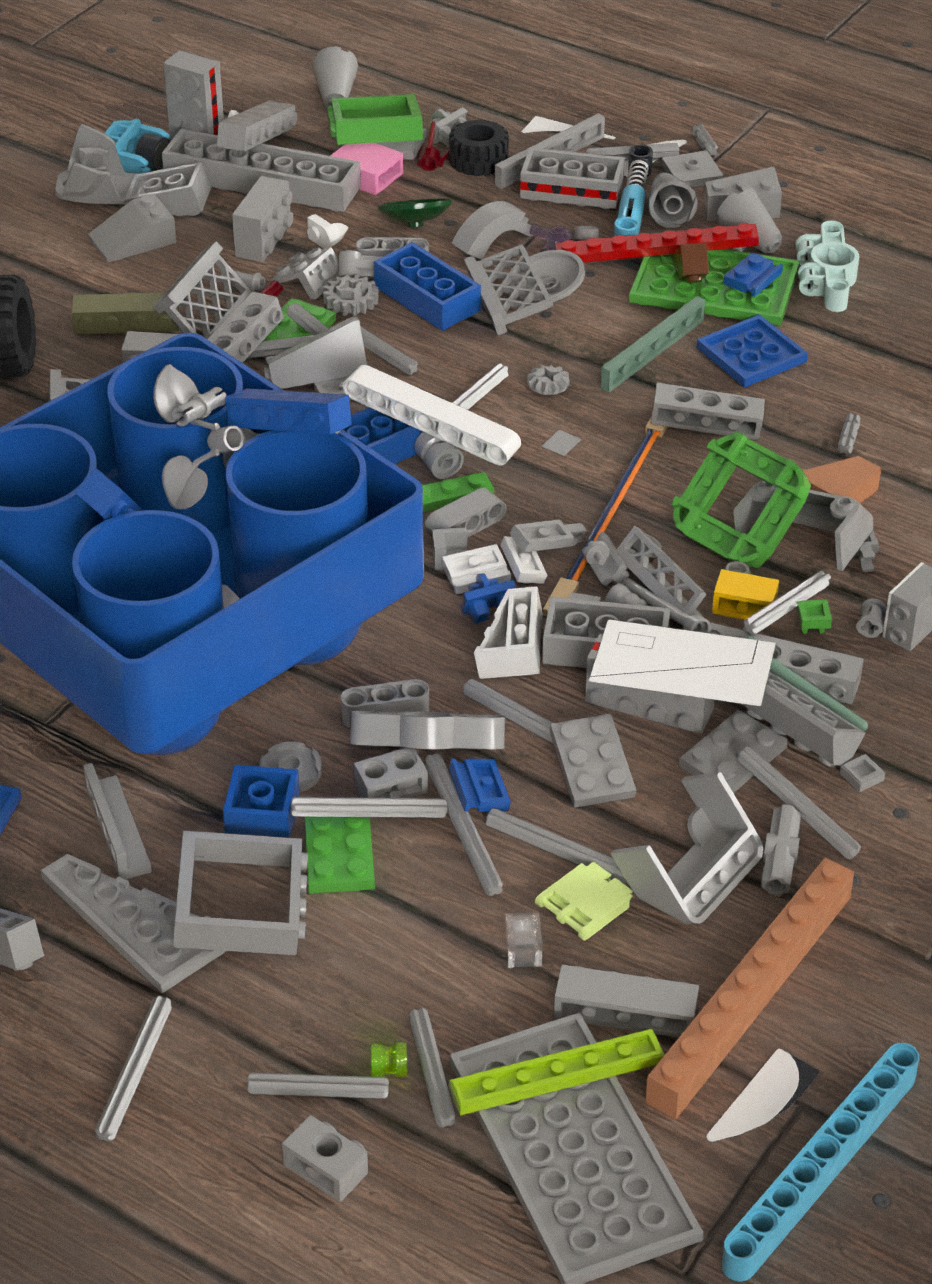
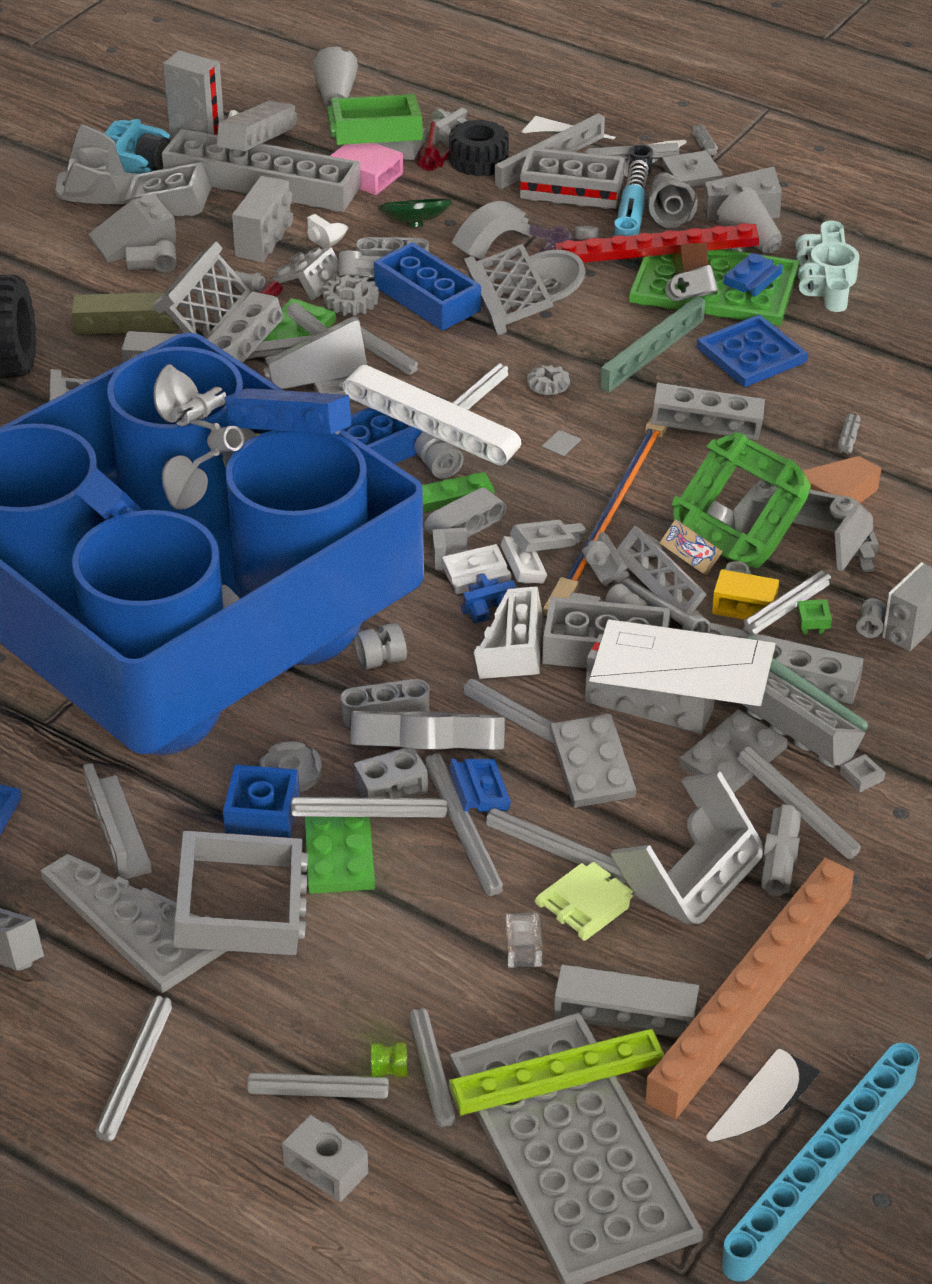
(151, 257): none -> light grey piece
(380, 646): none -> light grey wheel
(691, 547): none -> tile
(695, 283): none -> light grey piece
(722, 514): none -> light grey beam

